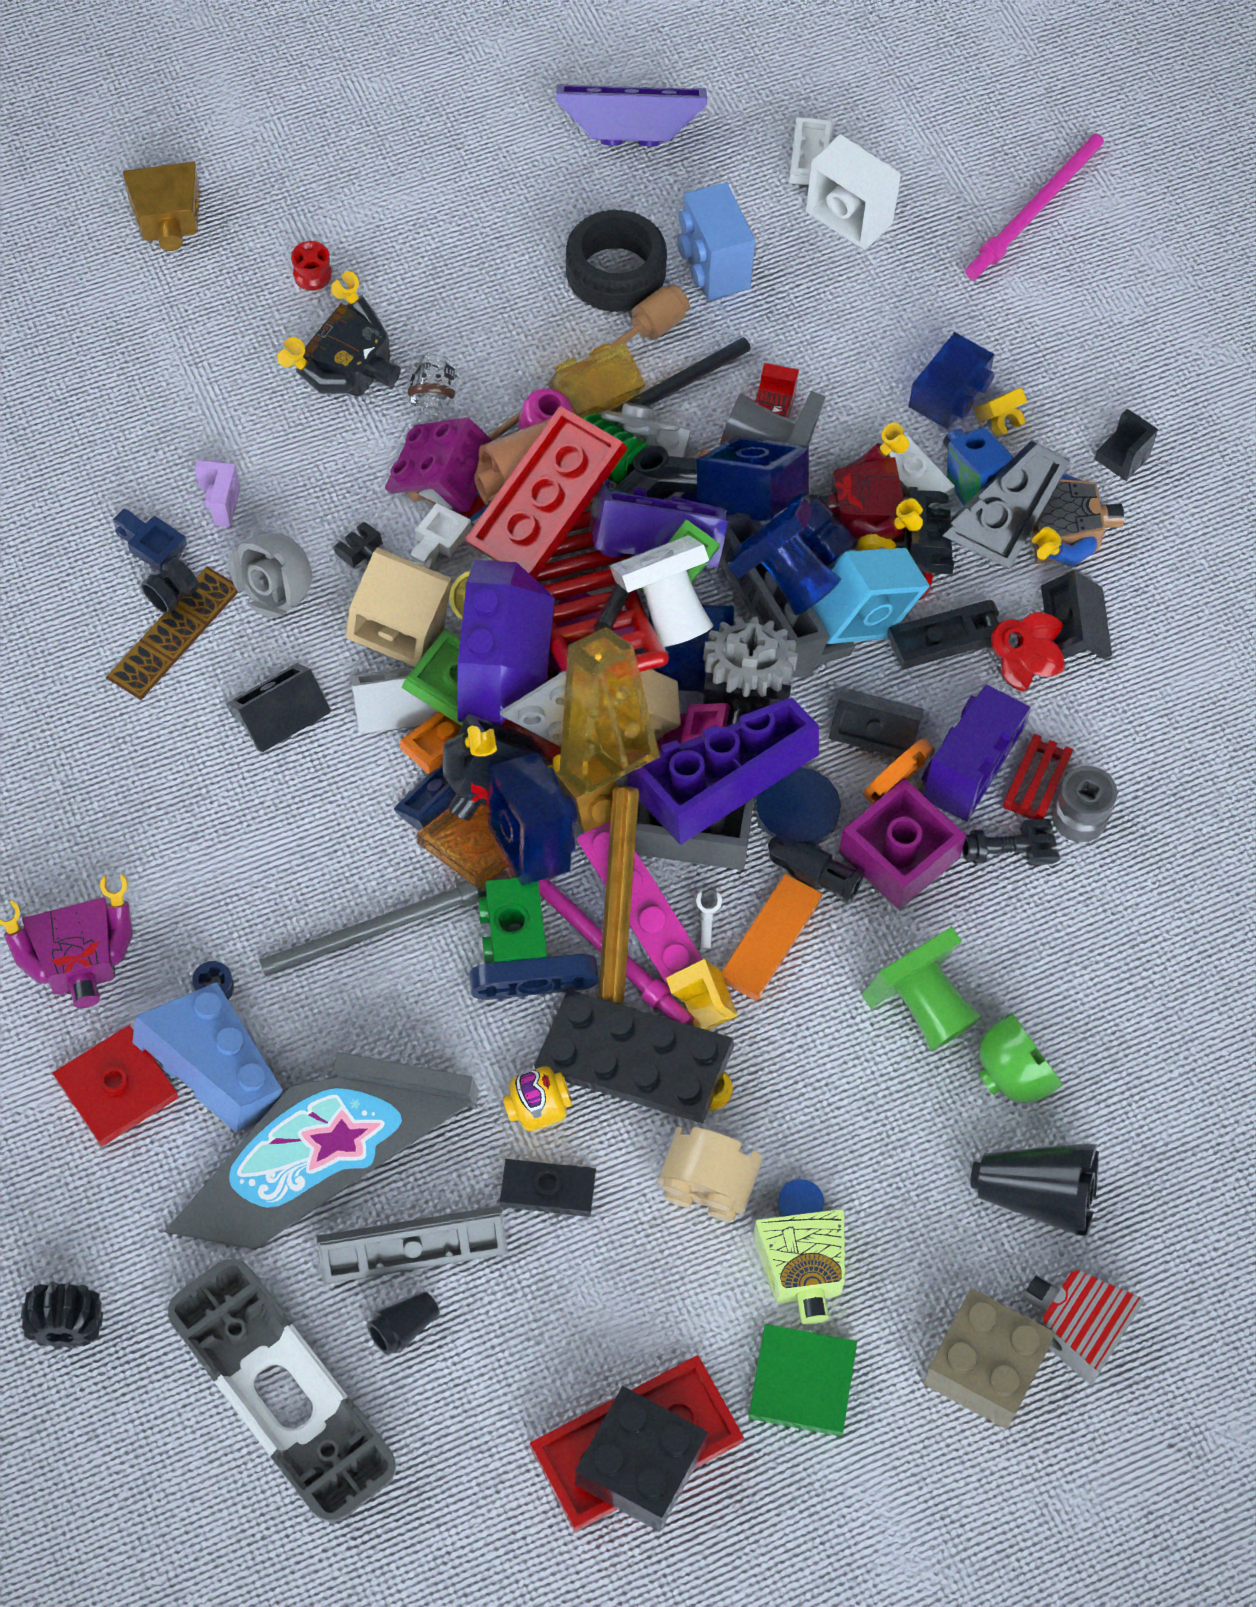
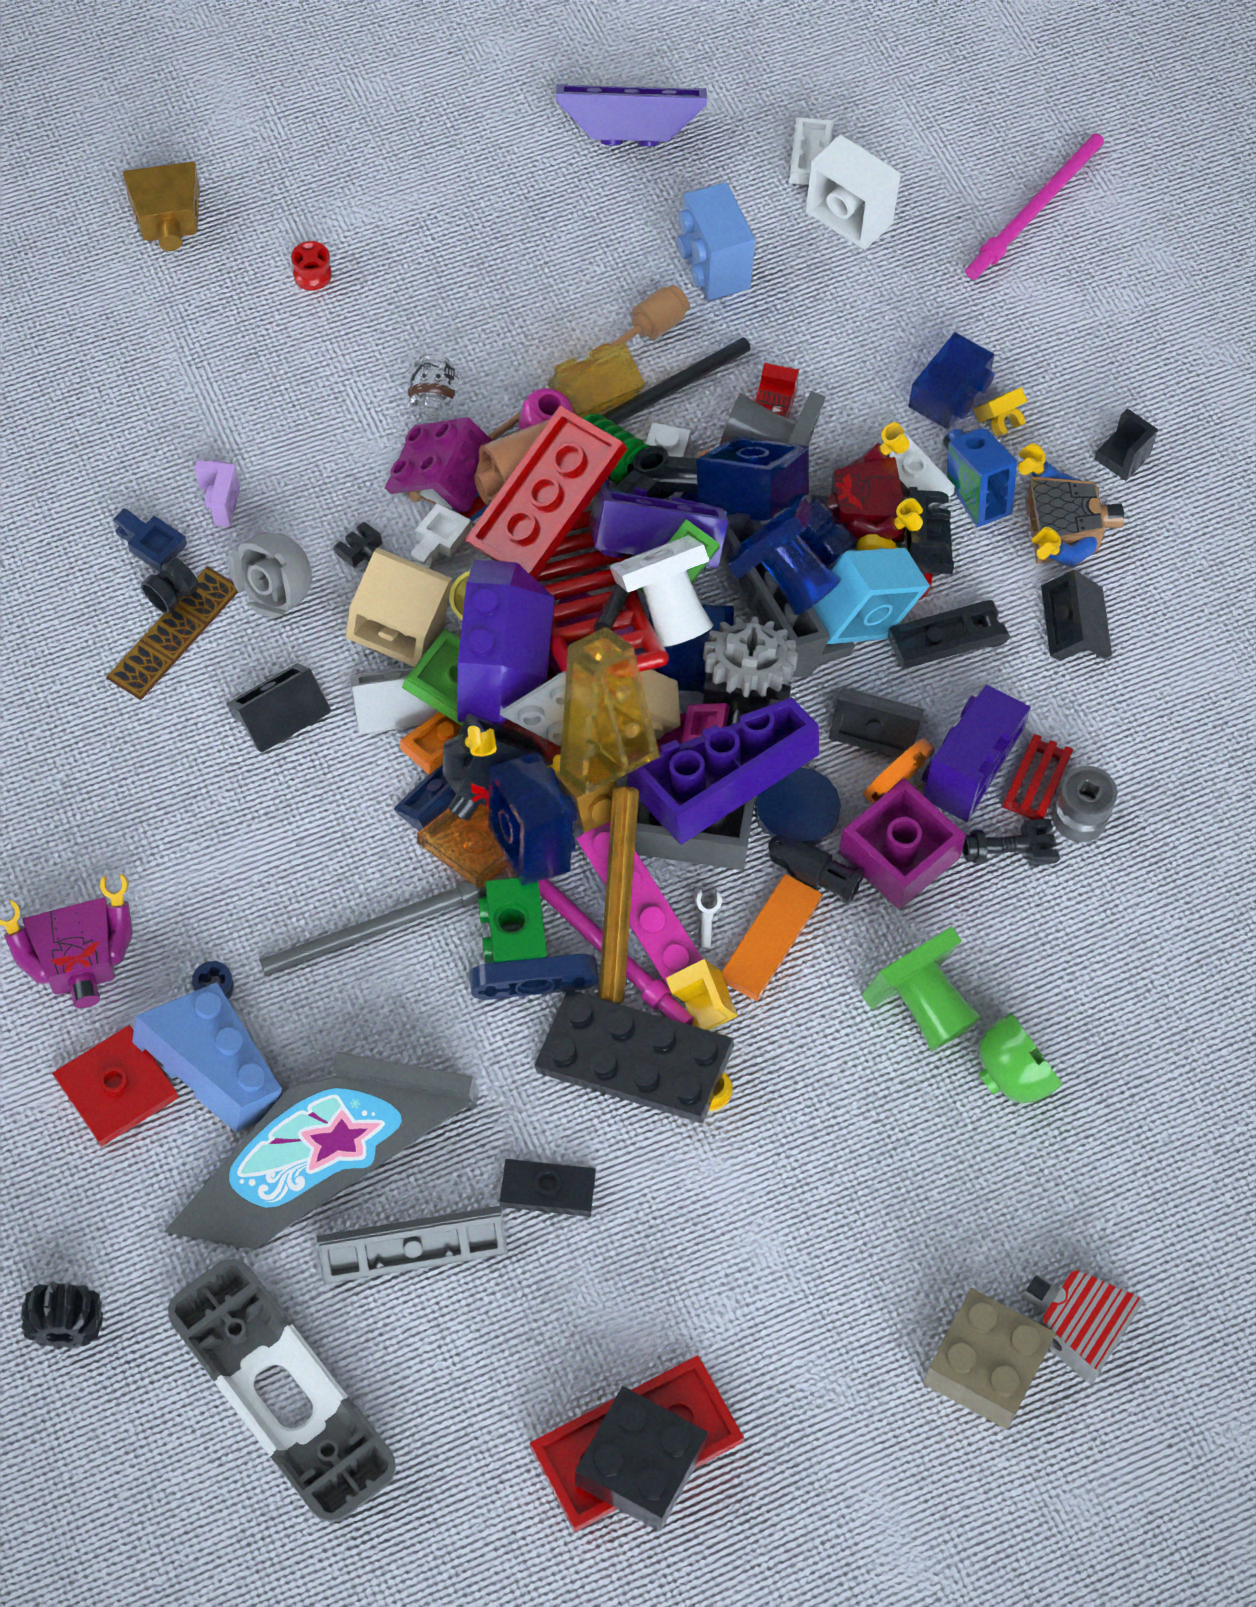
(346, 350): black torso -> none
(400, 1323): black cone -> none
(537, 1098): yellow head -> none
(610, 231): black tyre -> none
(639, 420): light grey plate -> none
(710, 1172): tan brick -> none
(800, 1198): blue tile -> none
(803, 1380): green tile -> none
(804, 1259): yellowish green torso -> none
(1008, 506): wing -> none
(1034, 651): red plate -> none
(1042, 1183): black cone -> none

